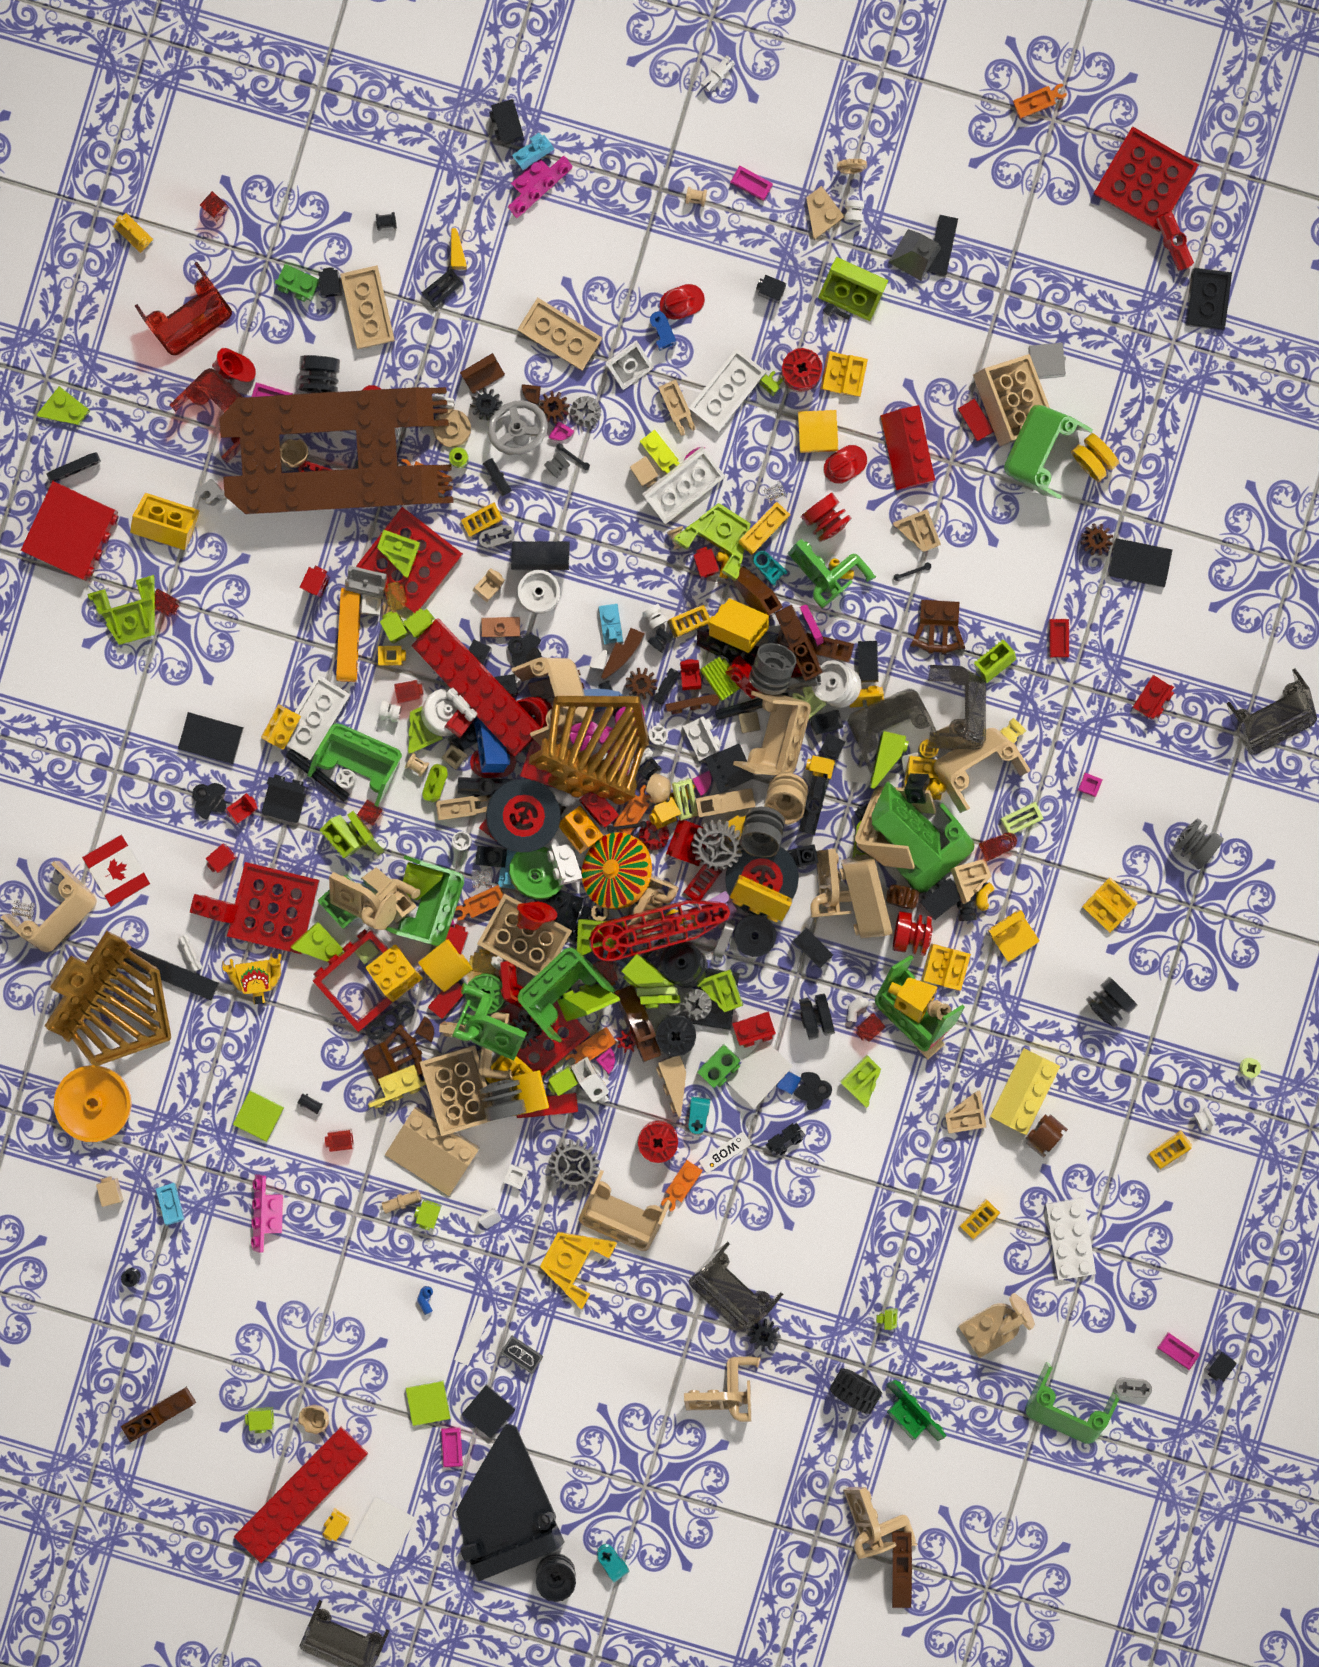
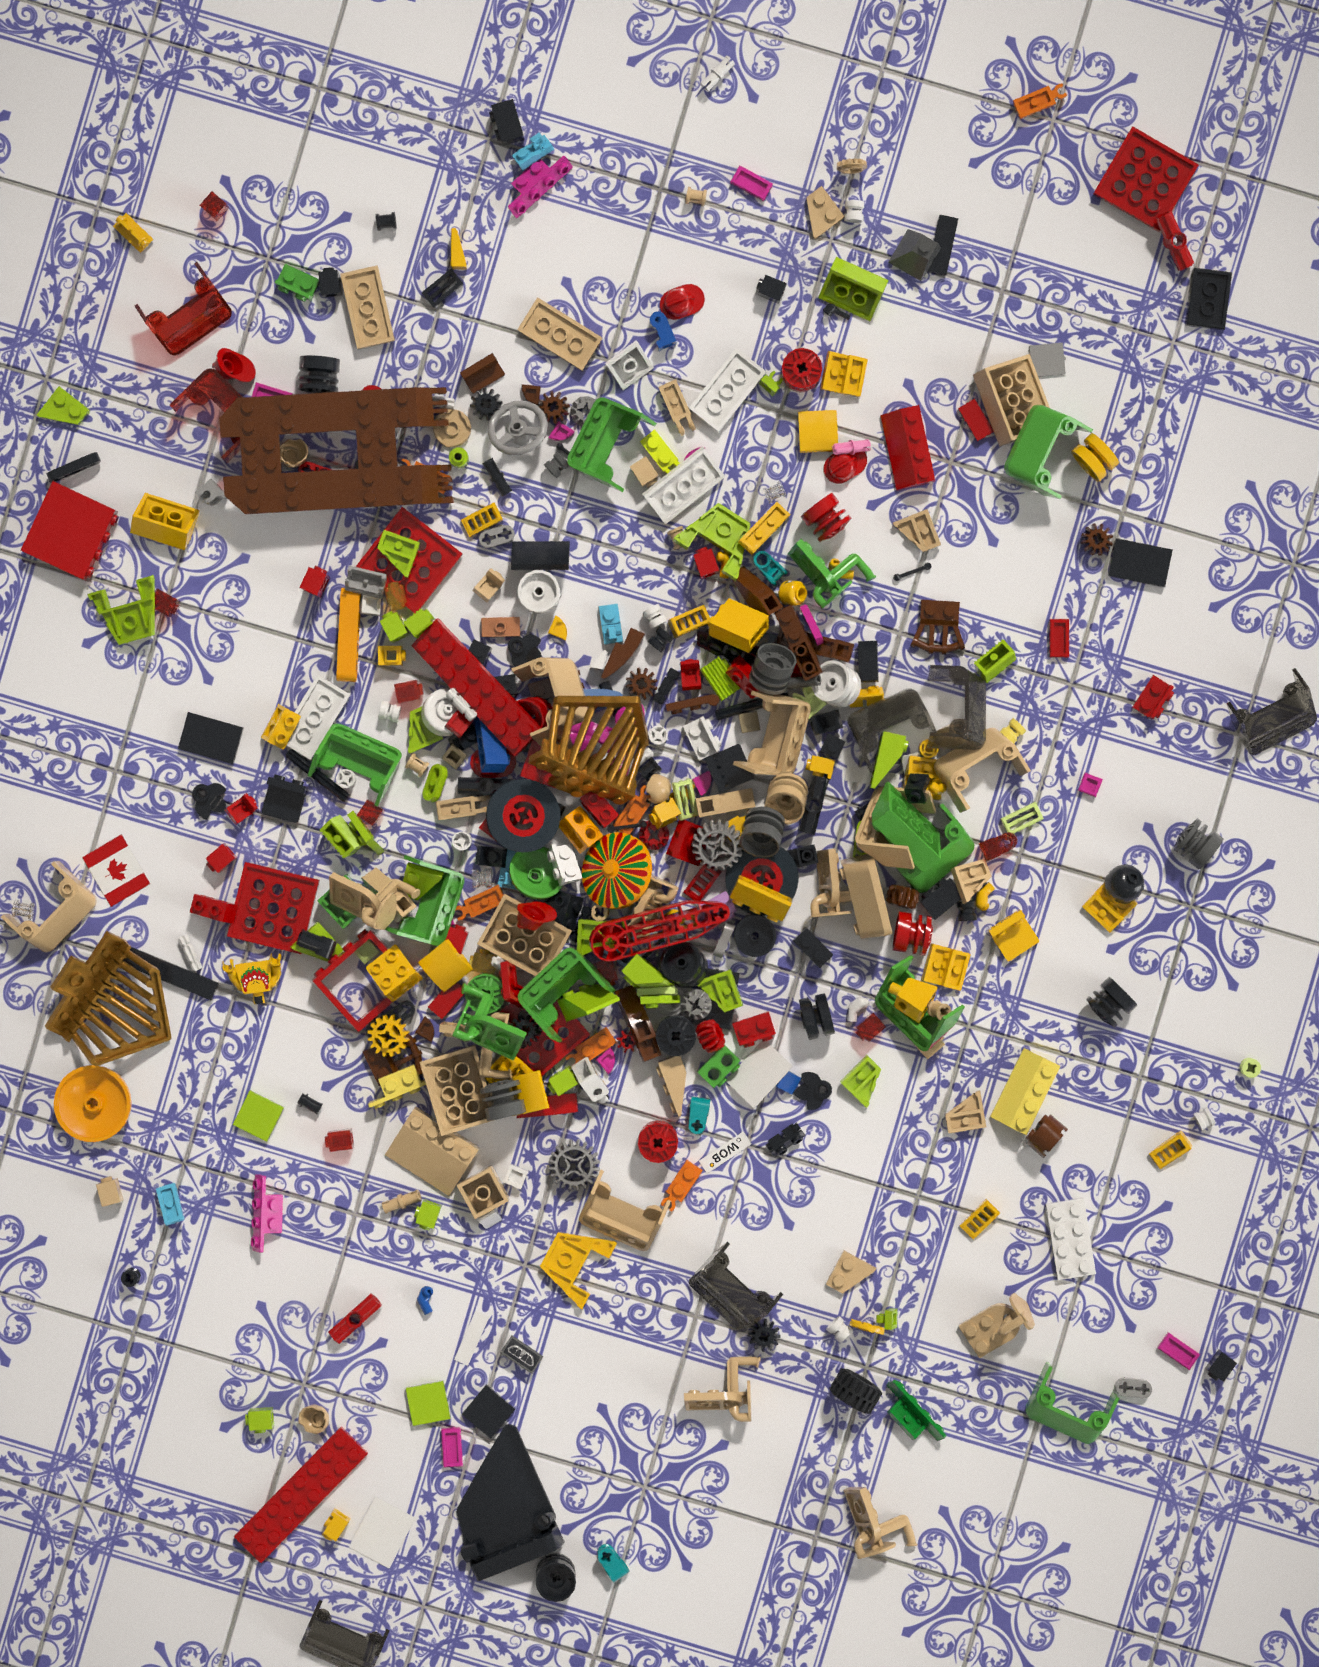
(158, 1414): reddish brown slope -> none
(319, 944): none -> black piece
(363, 1310): none -> red piece
(396, 1037): none -> yellow gear
(483, 1192): none -> tan brick
(558, 628): none -> yellow tile
(599, 436): none -> bright green windscreen
(710, 1036): none -> red gear
(792, 592): none -> yellow head
(839, 1329): none -> white wheel
(848, 1272): none -> tan wing
(851, 447): none -> bright pink axle
(867, 1327): none -> yellow wheel
(902, 1569): reddish brown slope -> none
(1124, 883): none -> black cylinder

